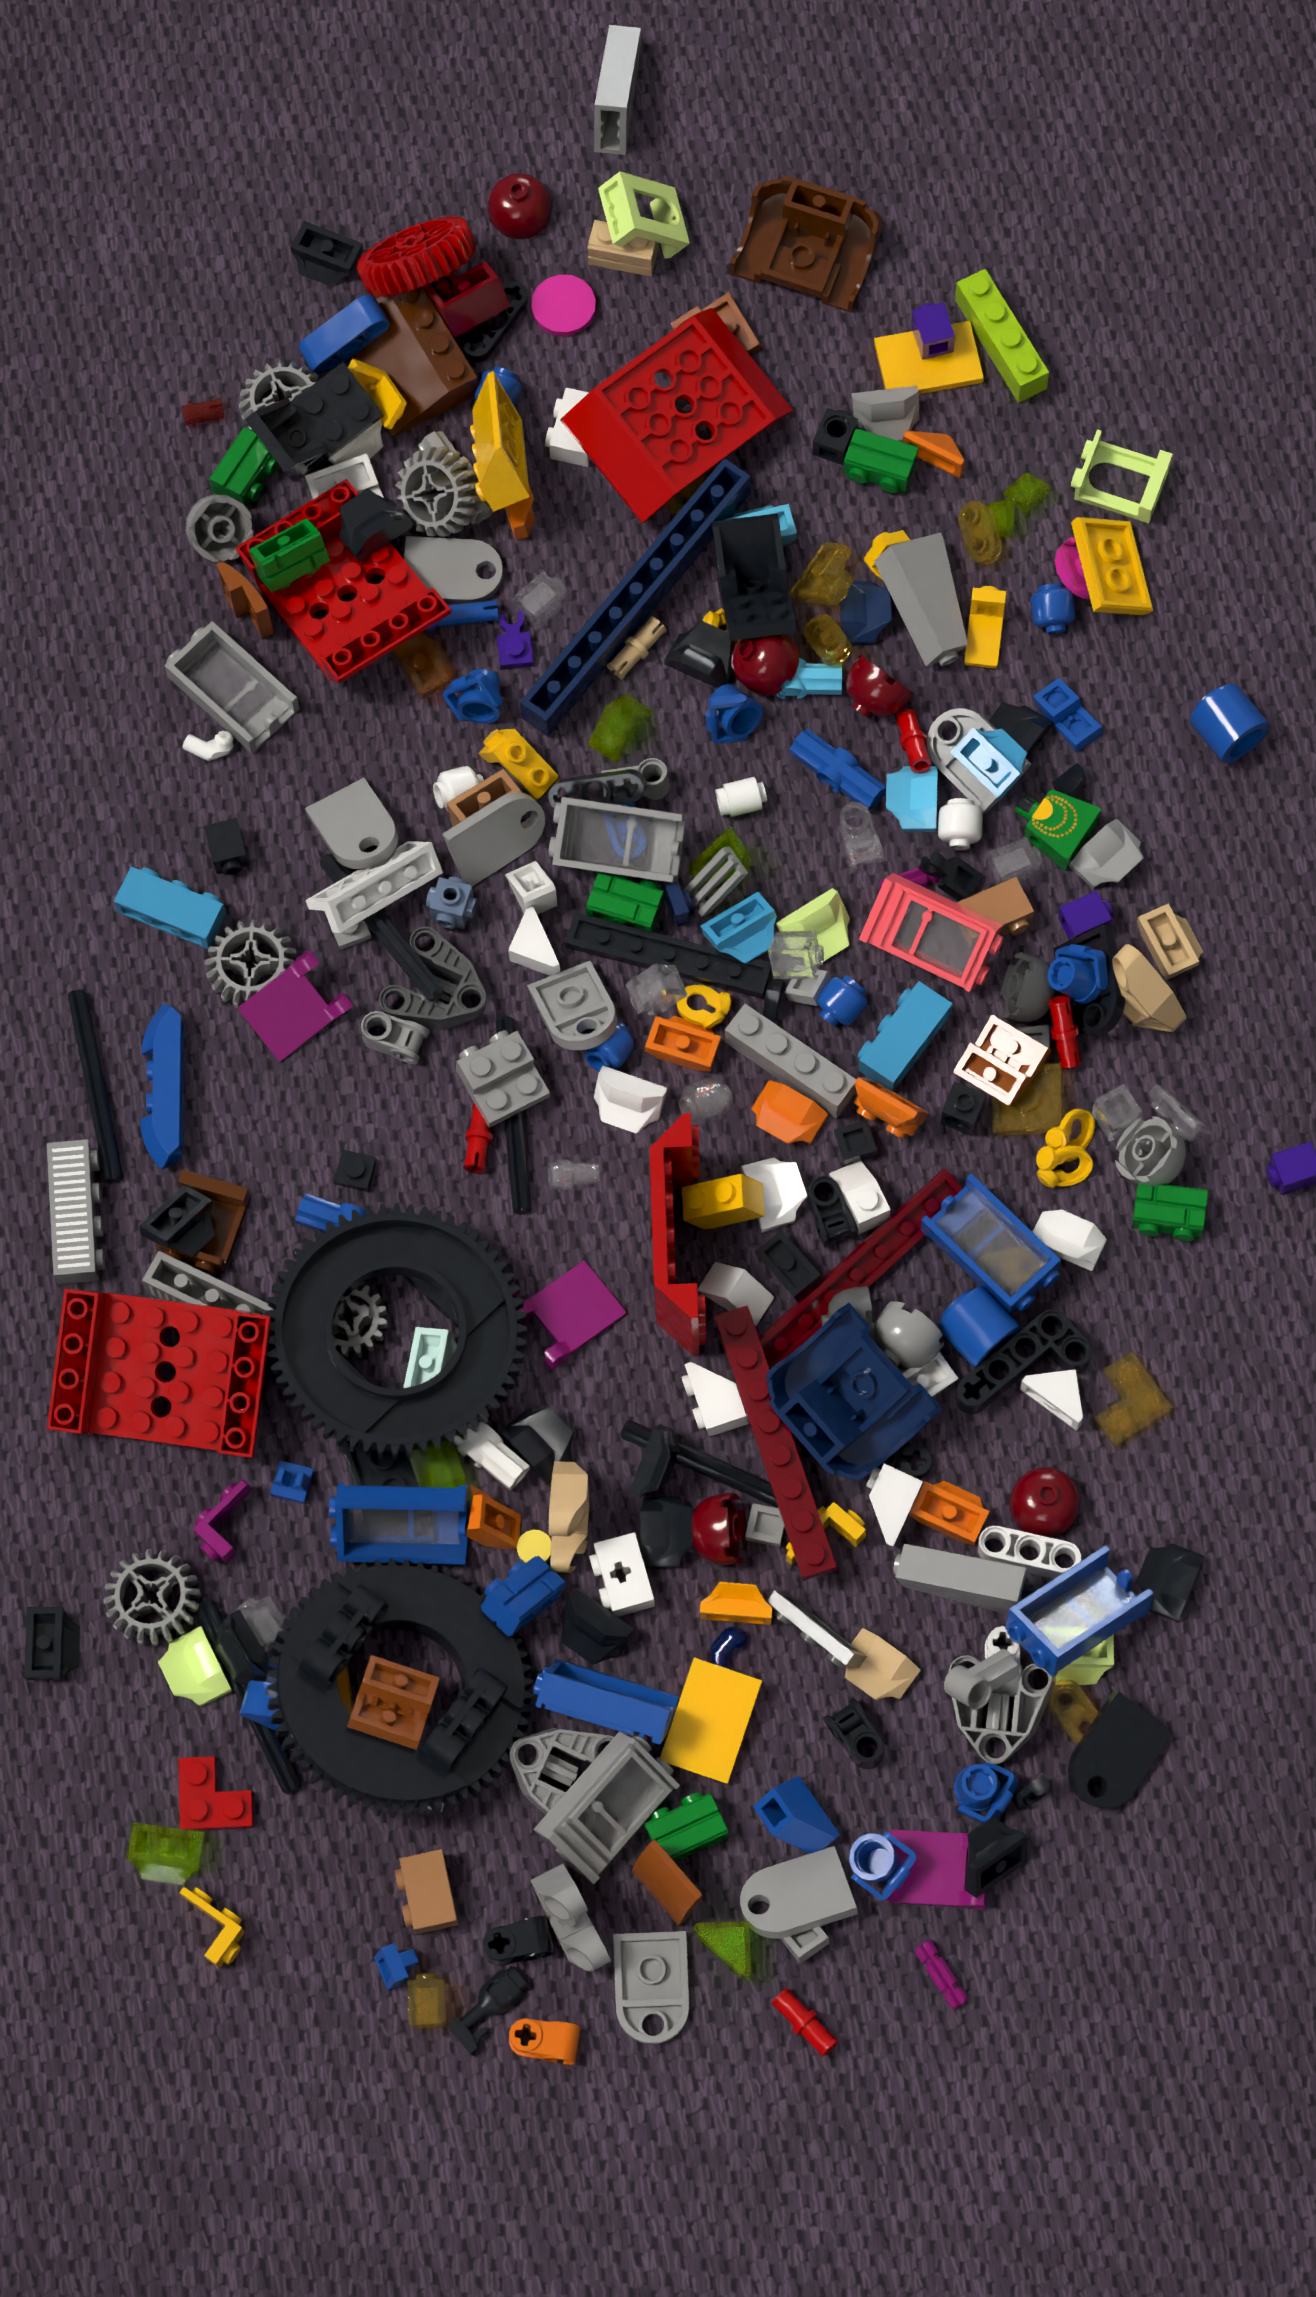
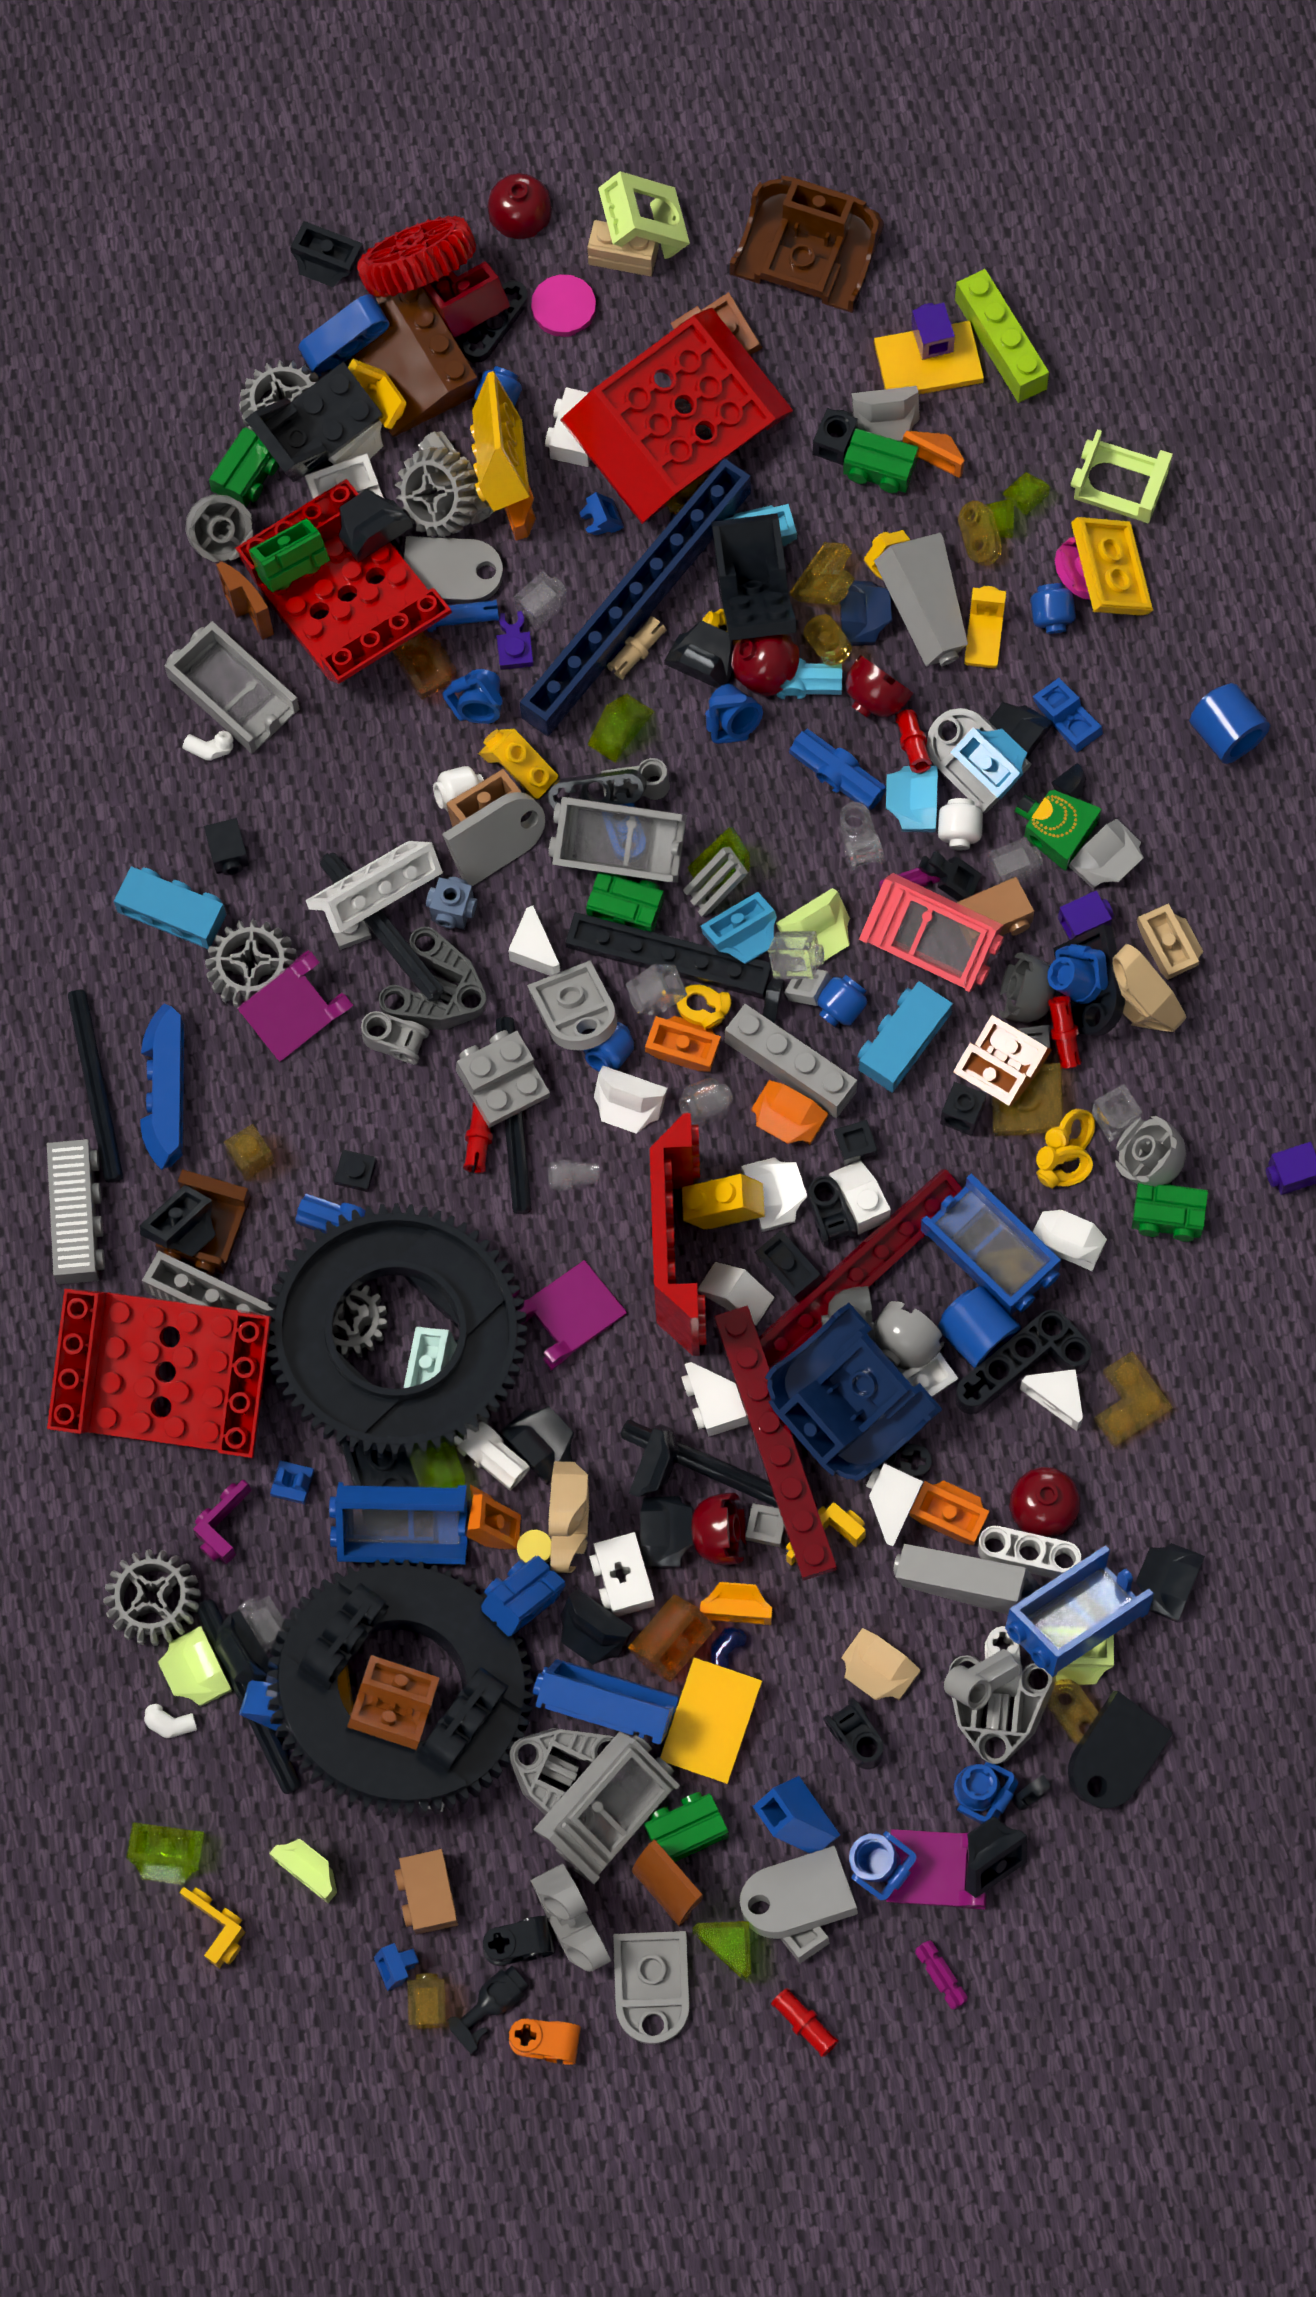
(50, 1644): black slope -> none
(166, 1725): none -> white arm
(202, 411): clear red pin -> none
(204, 1807): red plate -> none
(249, 1152): none -> clear yellow brick
(307, 1867): none -> yellowish green slope
(352, 822): light grey tile -> none
(532, 888): white slope -> none
(604, 514): none -> blue tile
(616, 89): slope -> none
(672, 1638): none -> clear orange brick
(679, 903): dark blue plate -> none
(741, 797): white brick -> none
(815, 1630): plate -> none
(880, 1102): orange slope -> none
(1184, 1123): clear plate -> none

